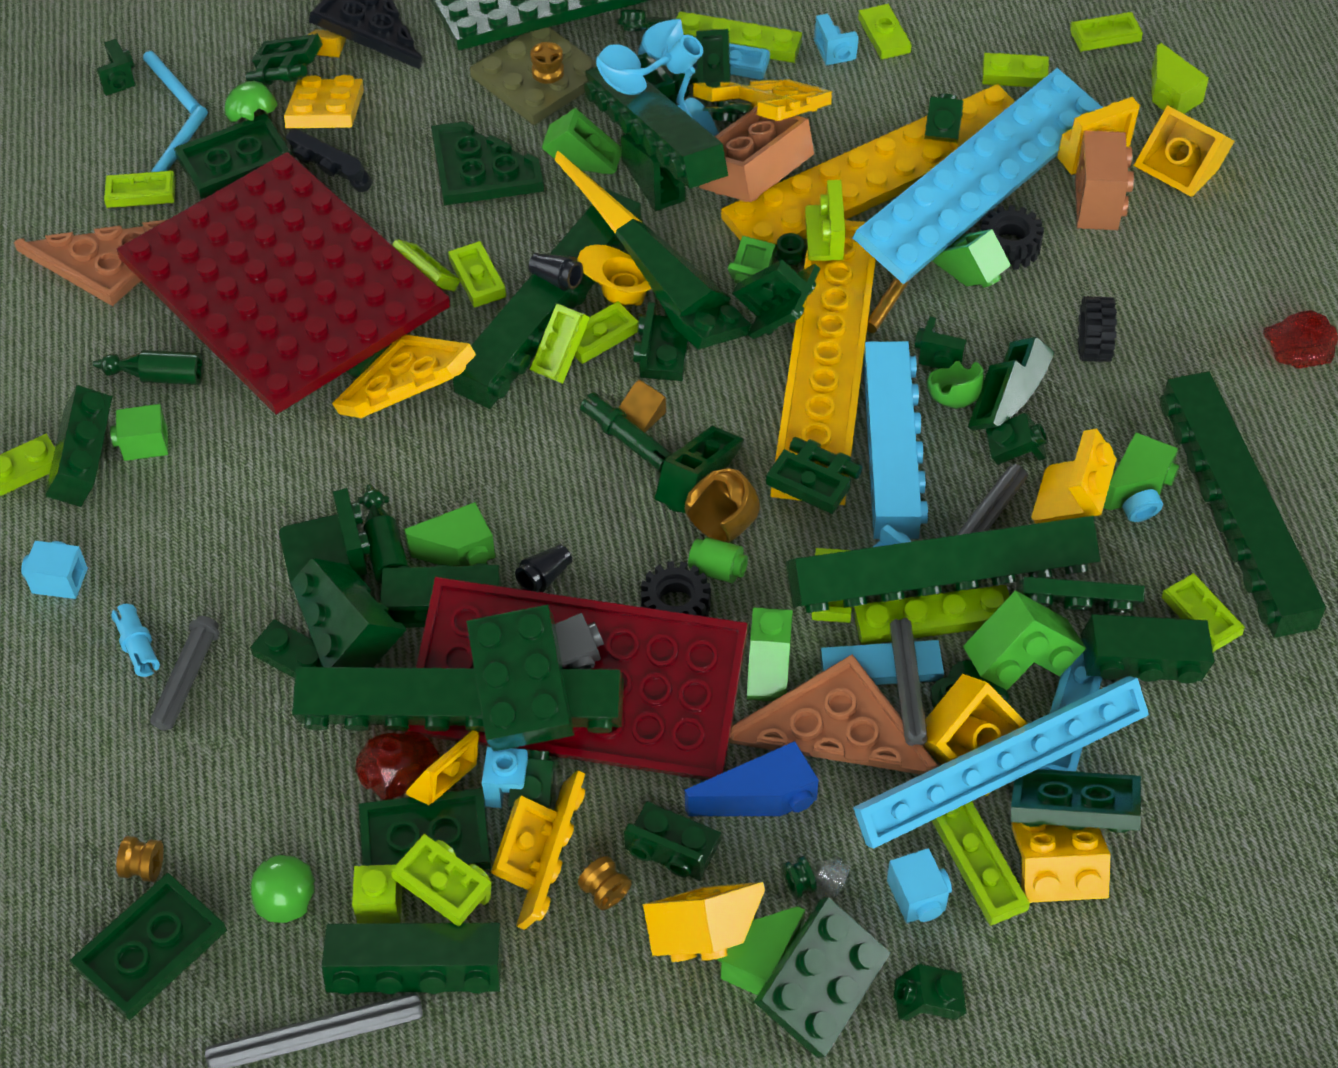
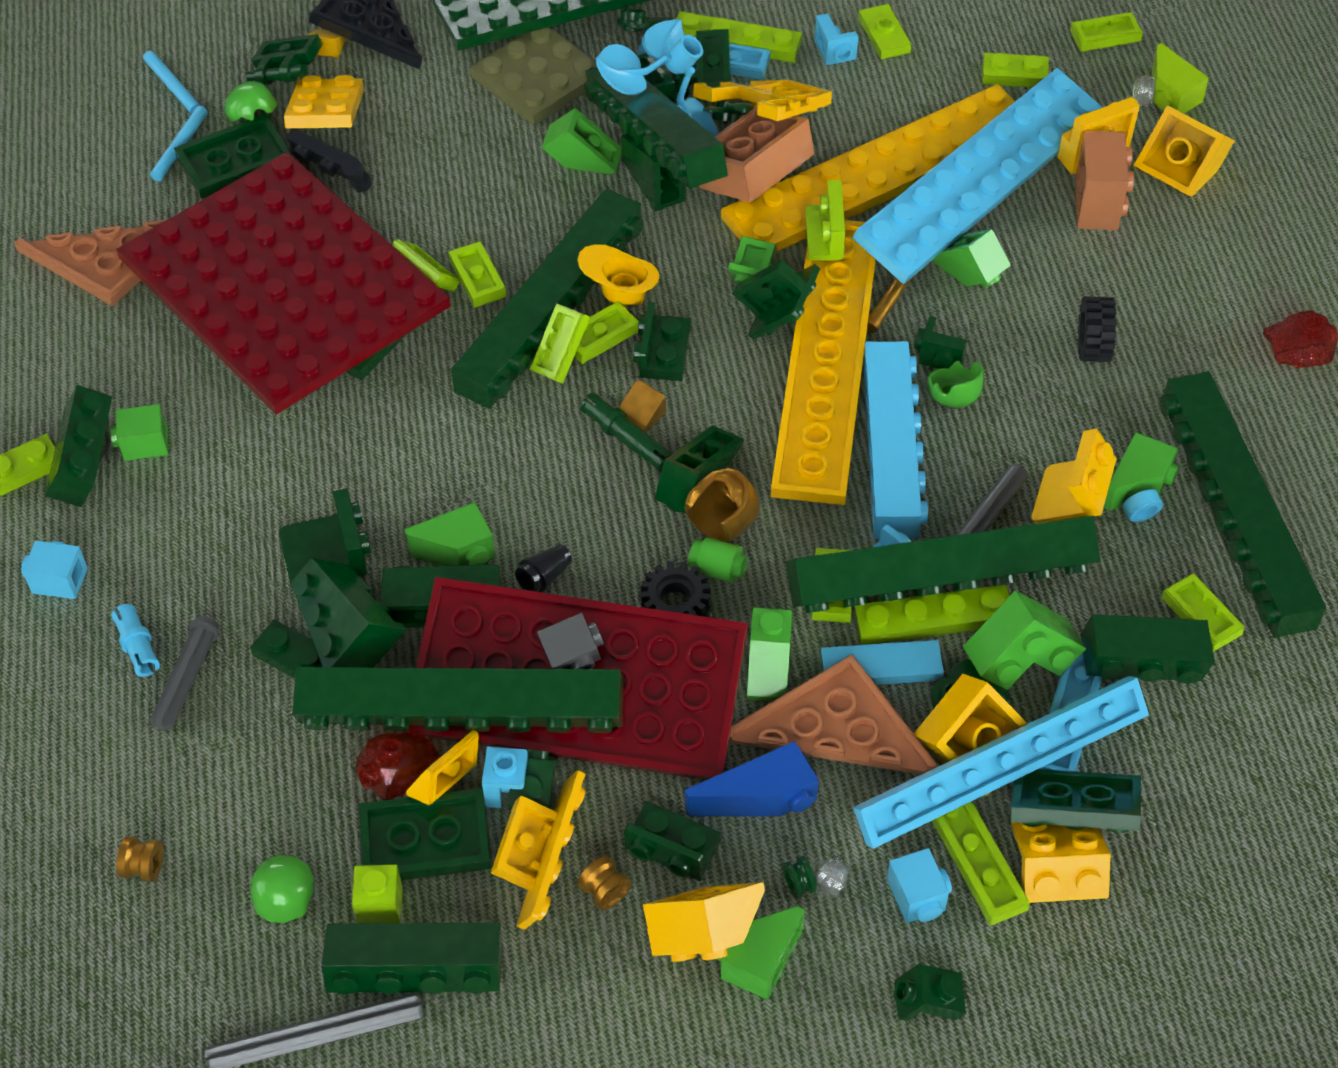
(118, 74): dark green bracket -> none
(140, 189): lime plate -> none
(148, 946): dark green plate -> none
(156, 366): dark green wheel -> none
(382, 533): dark green wheel -> none
(403, 371): yellow plate -> none
(442, 879): lime bracket -> none
(481, 166): dark green plate -> none
(520, 678): dark green brick -> none
(547, 62): pearl gold wheel -> none
(558, 270): black cone -> none
(689, 298): dark green plate -> none
(790, 248): dark green plate -> none
(810, 481): dark green plate -> none
(822, 977): plate -> none
(908, 682): dark grey axle -> none
(944, 118): dark green bracket -> none
(1011, 383): dark green slope -> none
(1017, 438): dark green bracket -> none
(1020, 225): black tyre -> none
(1082, 594): dark green plate -> none
(1143, 90): none -> clear piece

